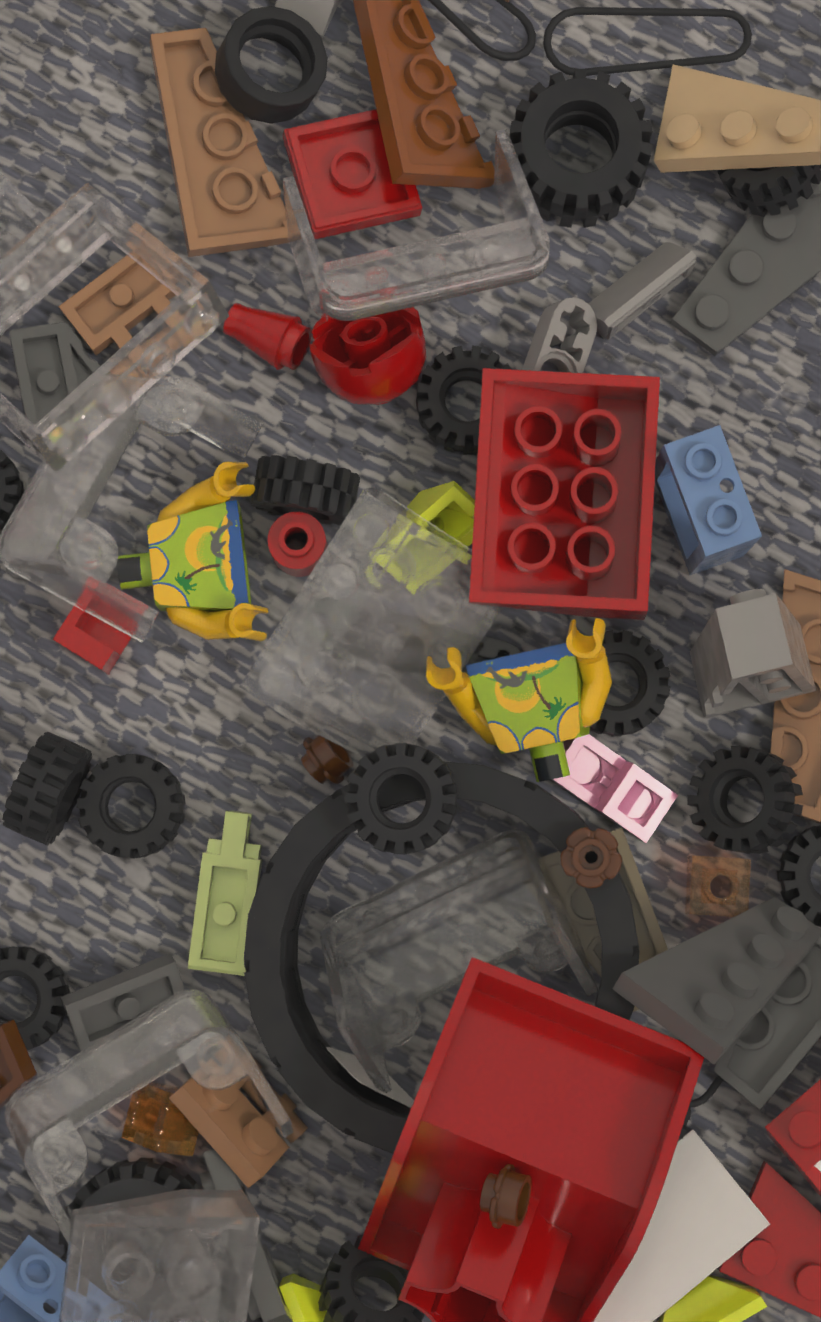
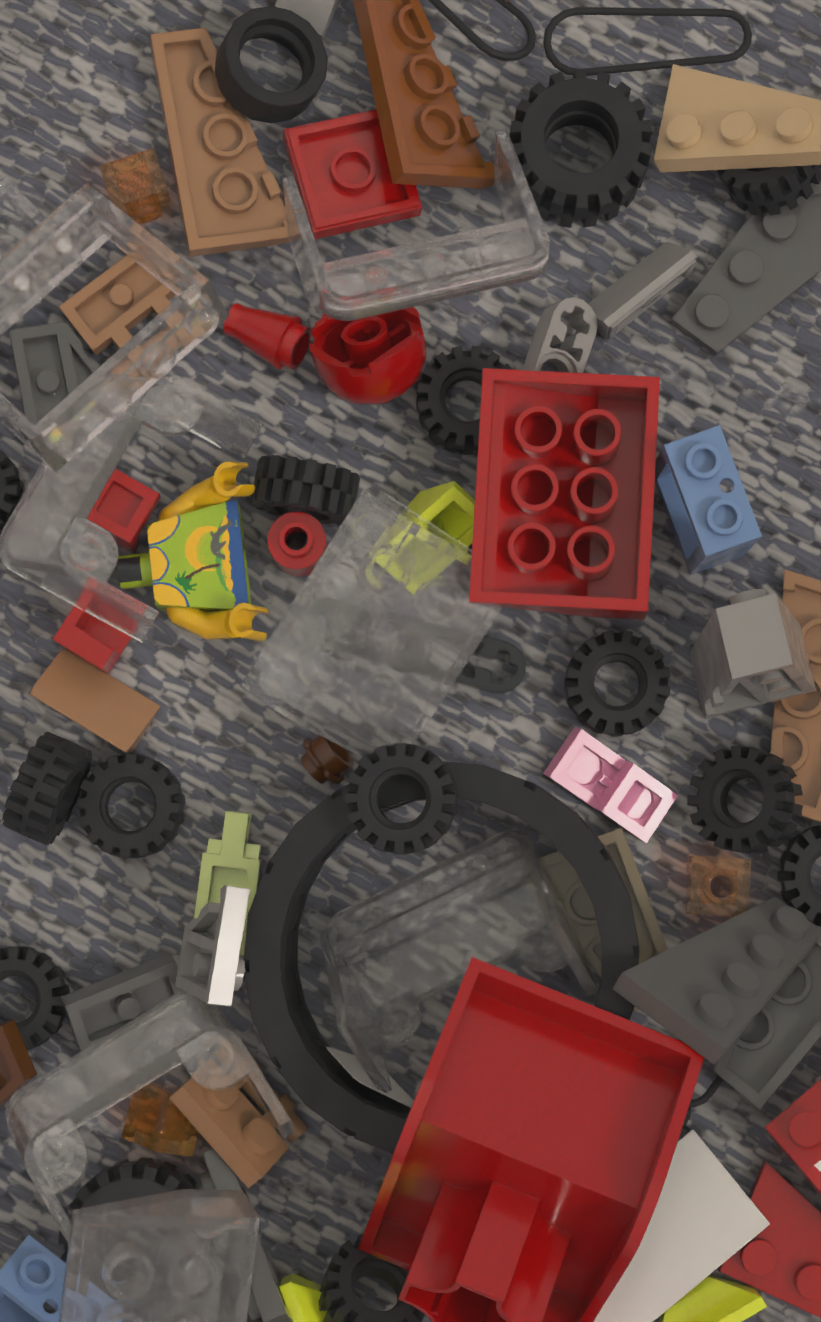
(95, 700): none -> medium nougat slope
(124, 509): none -> red panel
(137, 186): none -> clear orange plate
(211, 947): none -> light grey wing
(506, 1196): reddish brown plate -> none
(532, 696): torso -> none
(591, 874): reddish brown plate -> none

